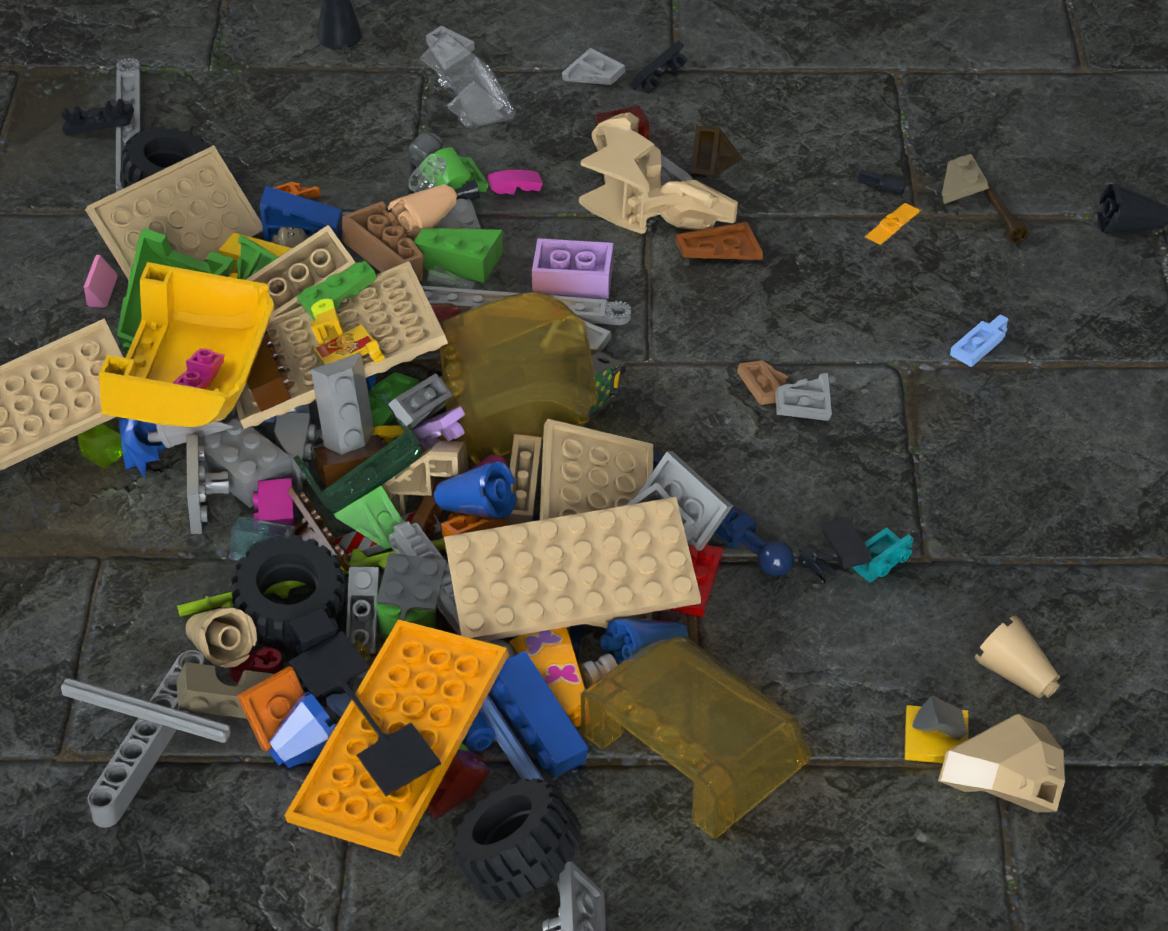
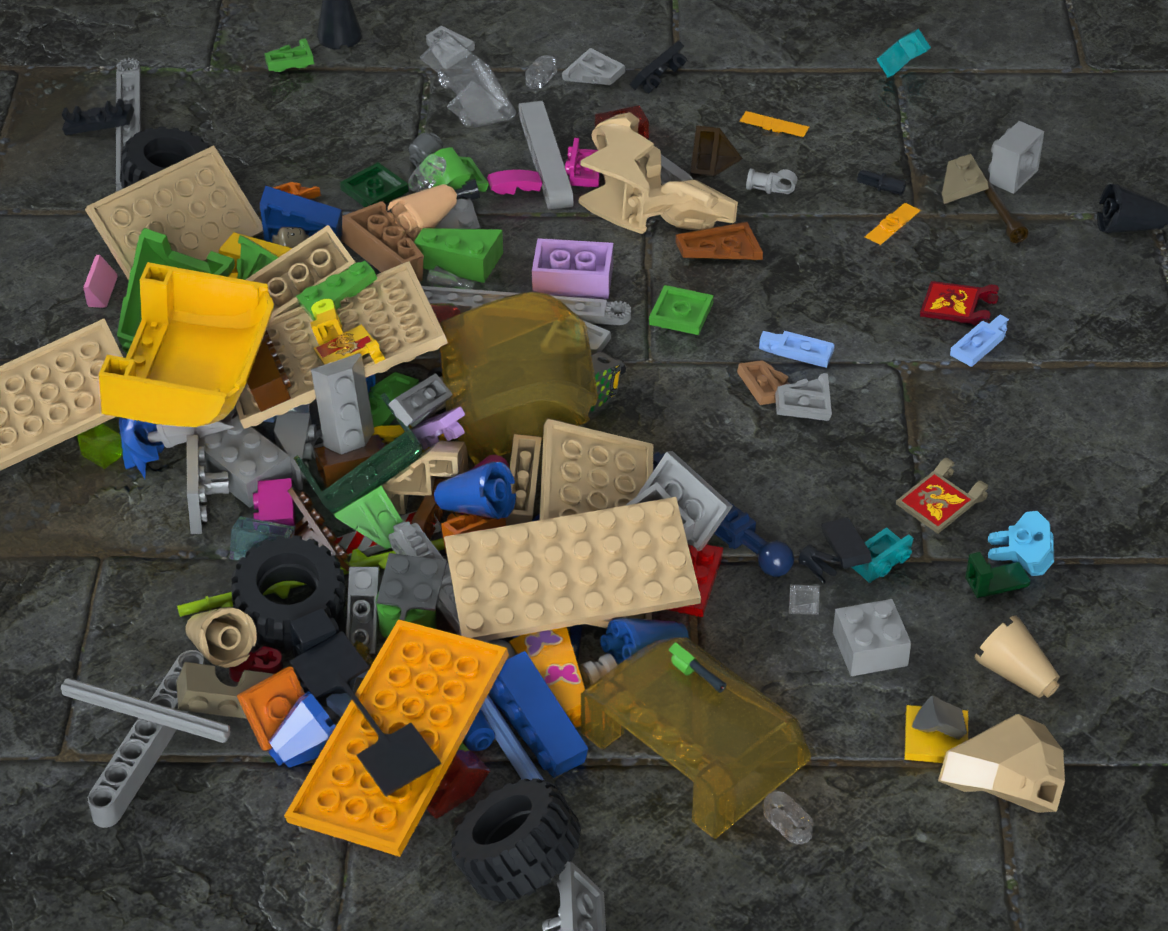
(201, 369): dark pink slope -> none
(286, 57): none -> bright green wing
(374, 186): none -> dark green plate
(541, 71): none -> clear beam
(546, 155): none -> light grey beam
(578, 174): none -> dark pink bracket
(681, 310): none -> bright green plate
(687, 664): none -> piece
(771, 181): none -> light grey connector
(775, 124): none -> light orange piece
(784, 820): none -> clear beam
(797, 347): none -> light blue hinge
(804, 599): none -> clear slope
(871, 637): none -> light grey brick
(902, 52): none -> teal bracket
(938, 500): none -> flag
(958, 302): none -> flag
(990, 581): none -> dark green bracket
(1015, 156): none -> light grey brick
(1029, 544): none -> medium azure hinge

